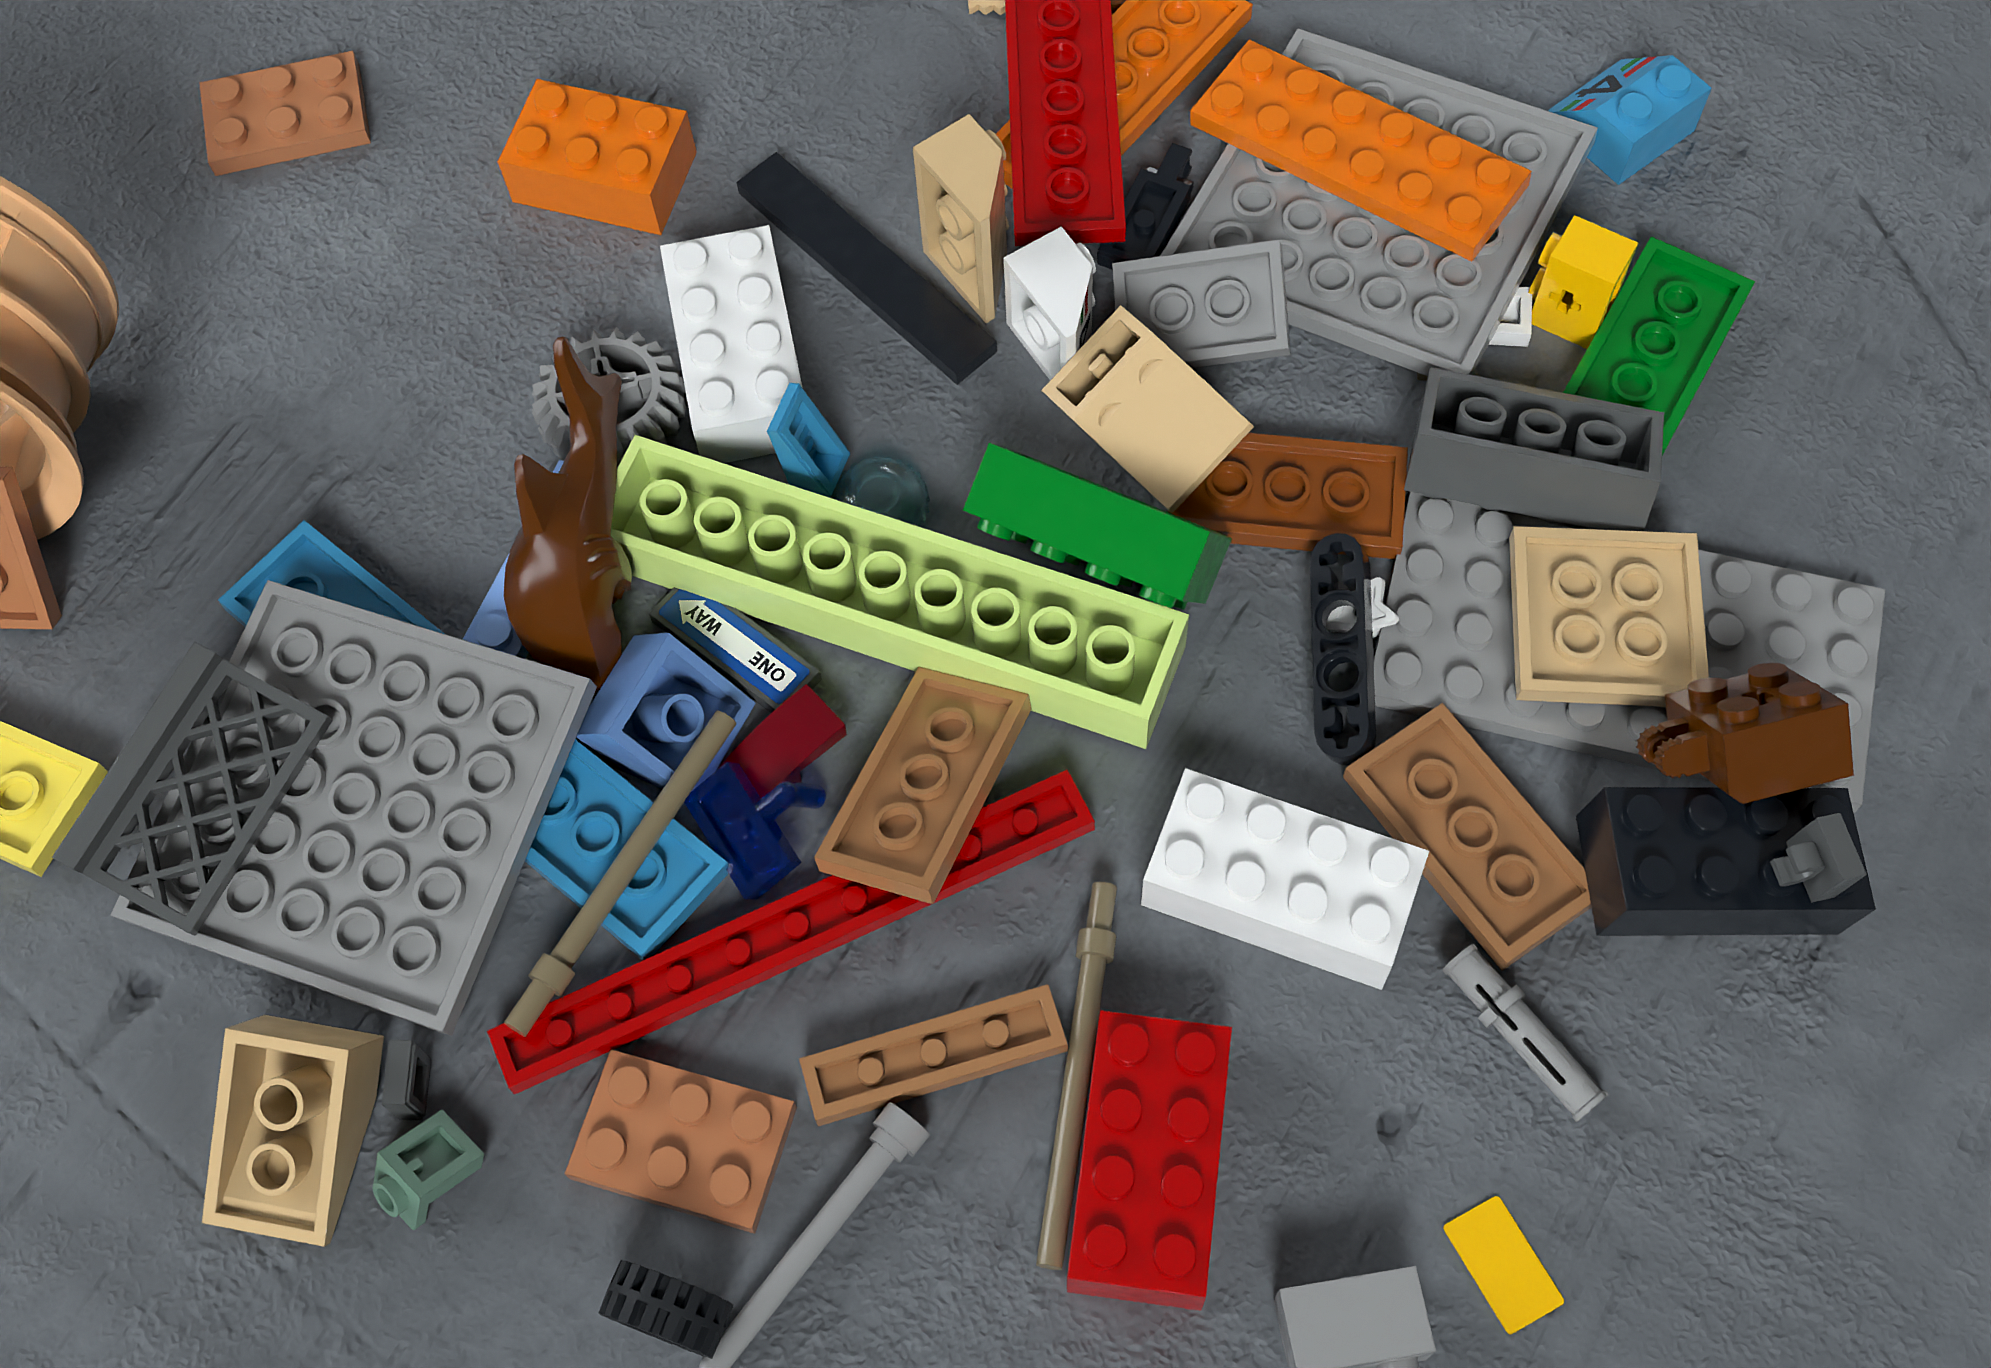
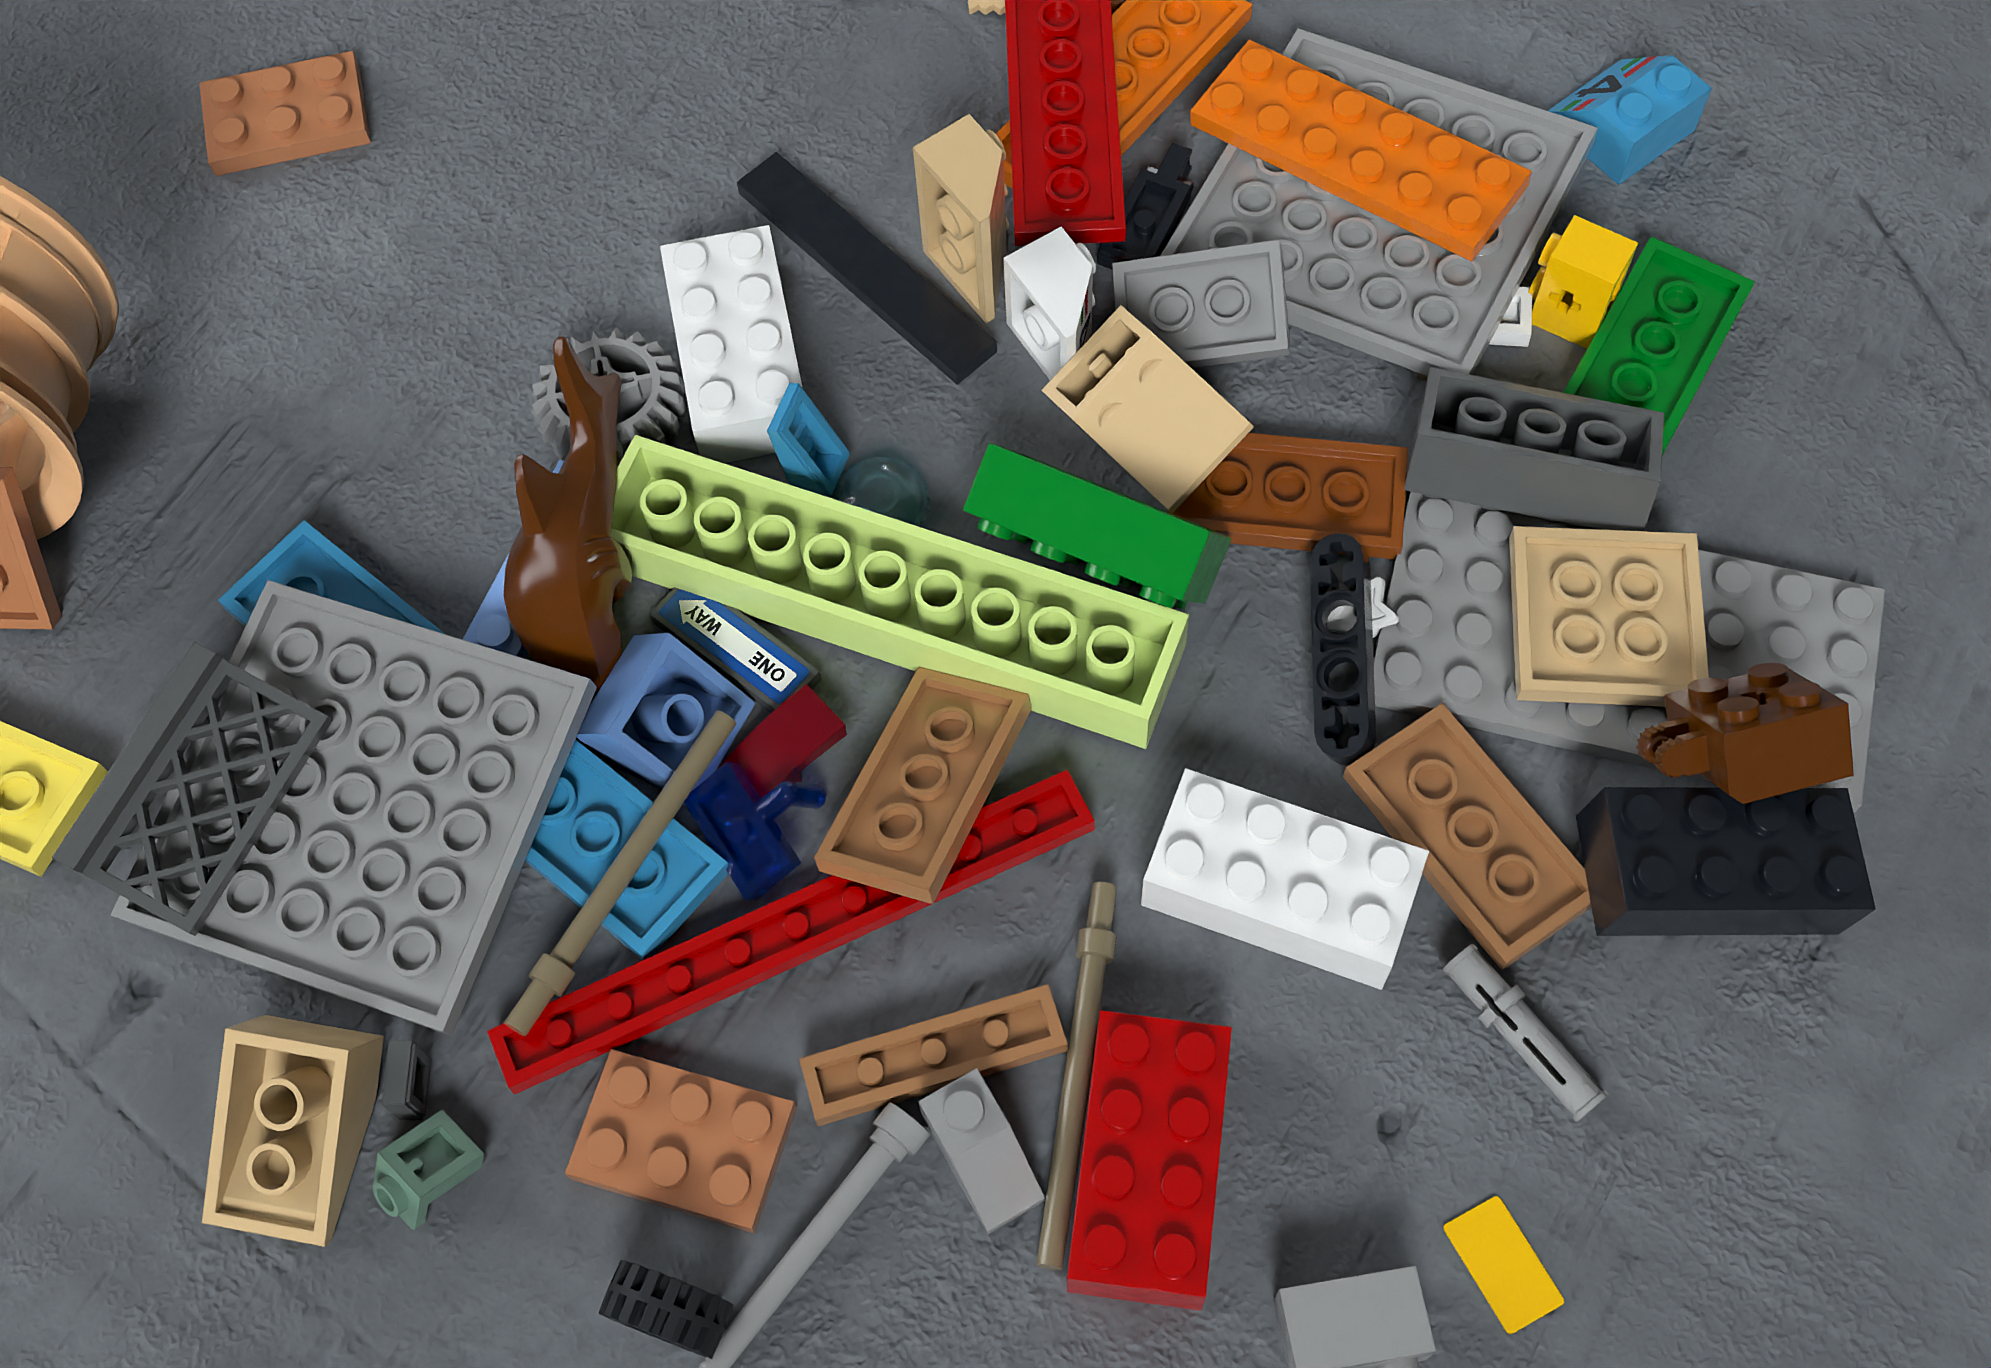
(598, 156): orange brick -> none
(981, 1150): none -> light grey slope
(1821, 859): dark grey tile -> none

